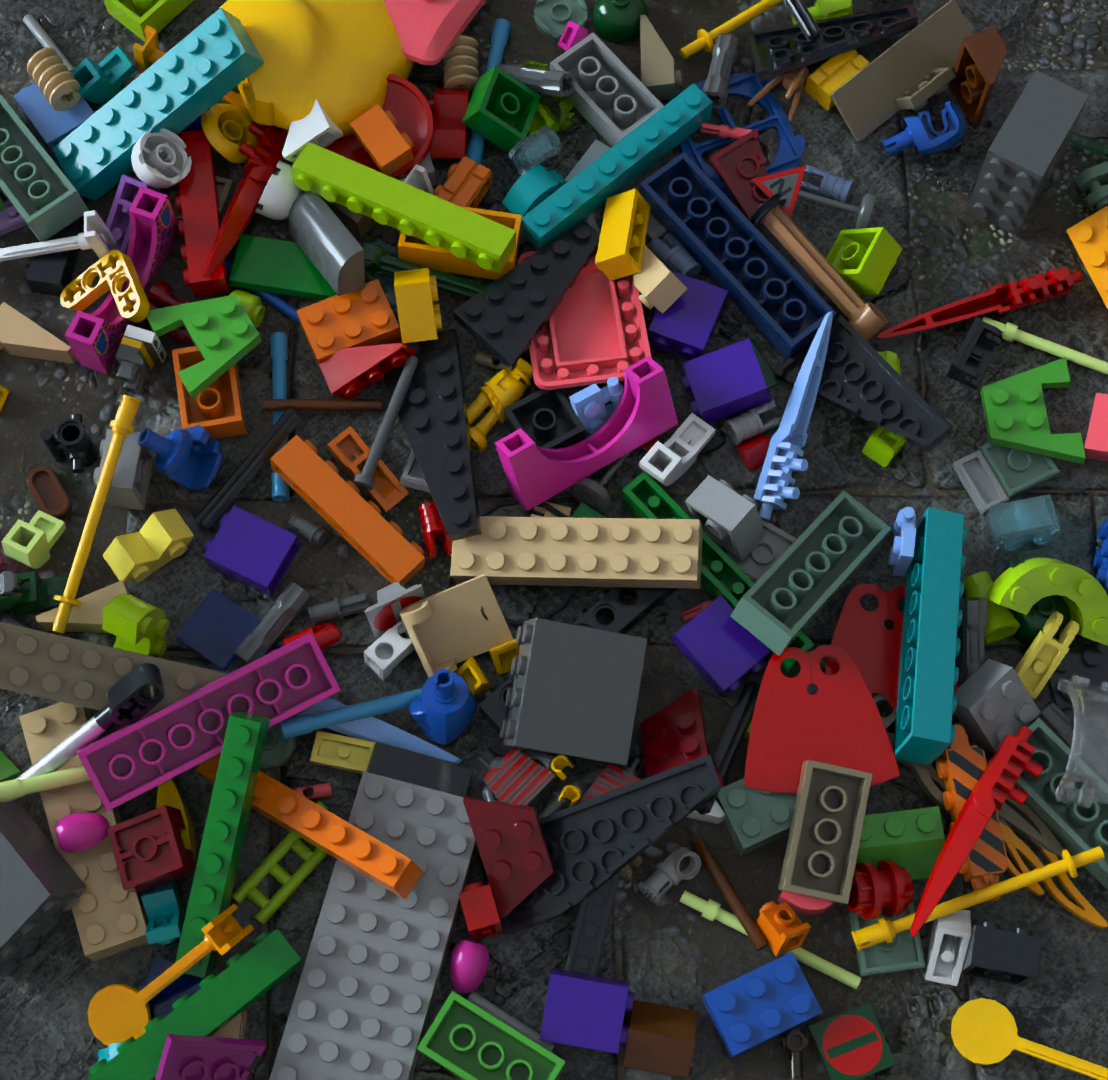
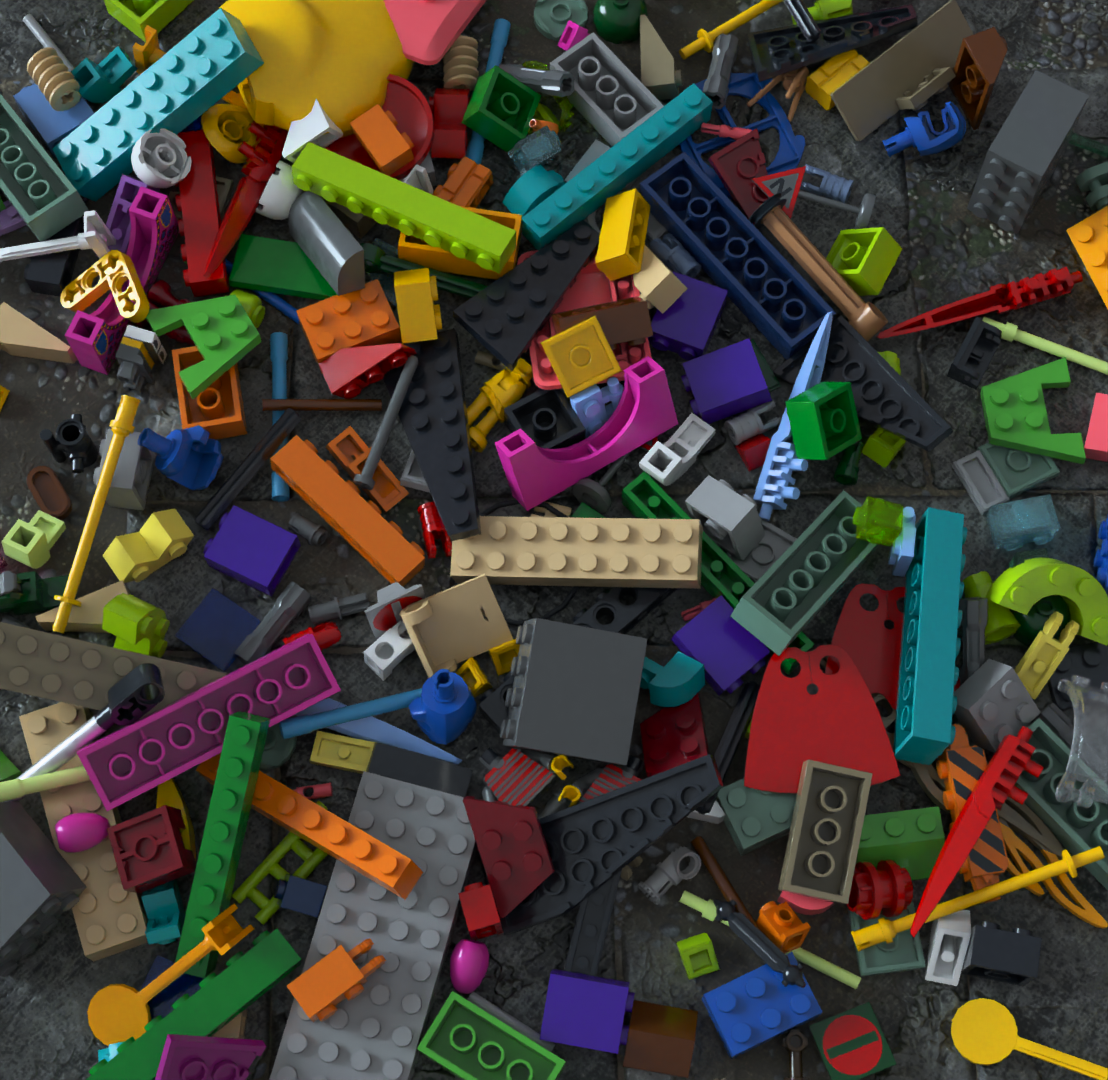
(300, 895): none -> dark blue brick
(333, 980): none -> orange hinge
(538, 124): none -> orange piece
(581, 356): none -> yellow tile
(619, 320): none -> reddish brown slope
(674, 682): none -> teal brick
(698, 955): none -> lime slope
(759, 943): none -> black wheel
(823, 420): none -> green brick
(848, 468): none -> dark green pin
(878, 521): none -> clear neon green brick

